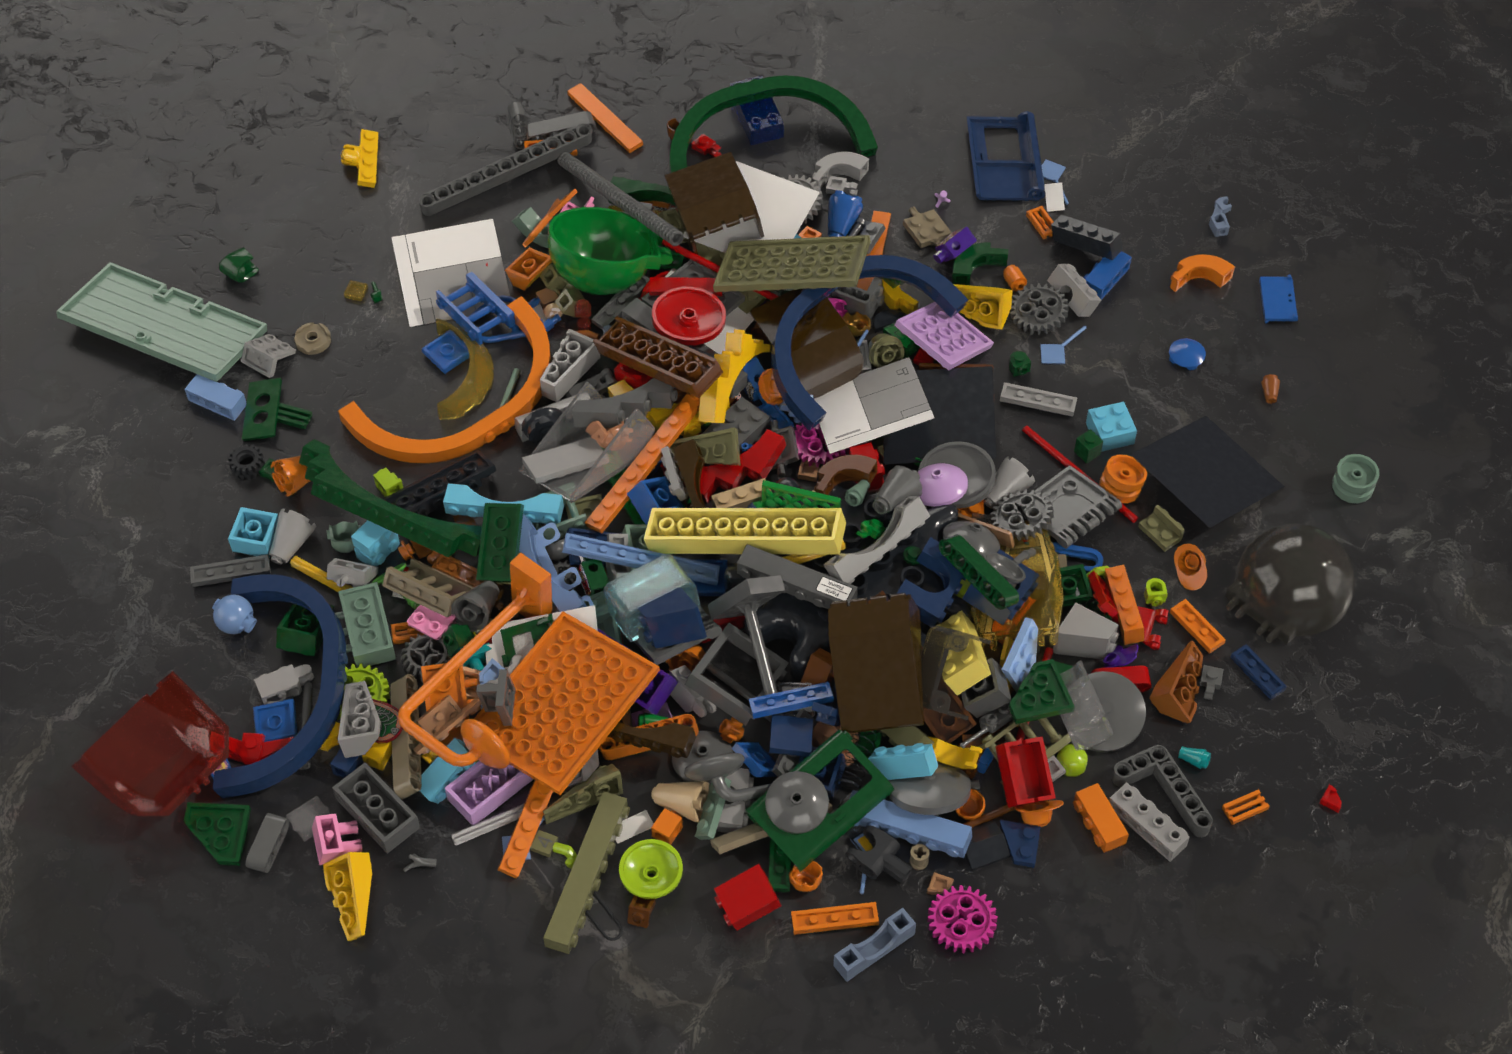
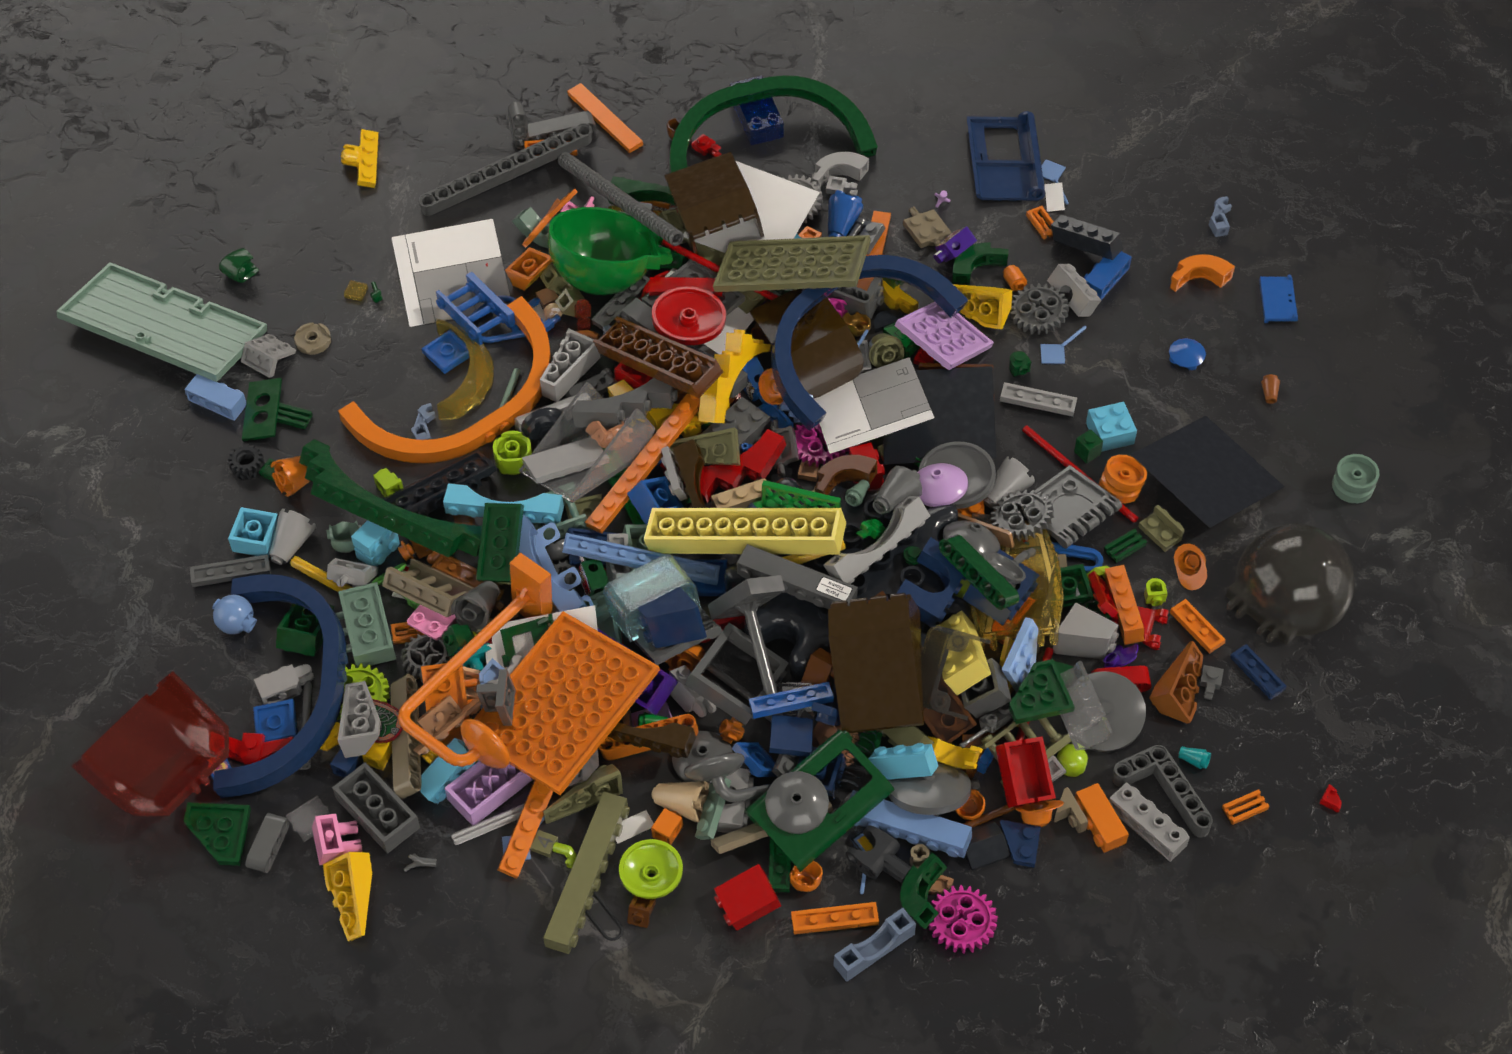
(420, 424): none -> sand blue piece
(509, 452): none -> lime brick
(916, 890): none -> dark green arch
(1072, 811): none -> dark tan slope
(1136, 538): none -> dark green tile

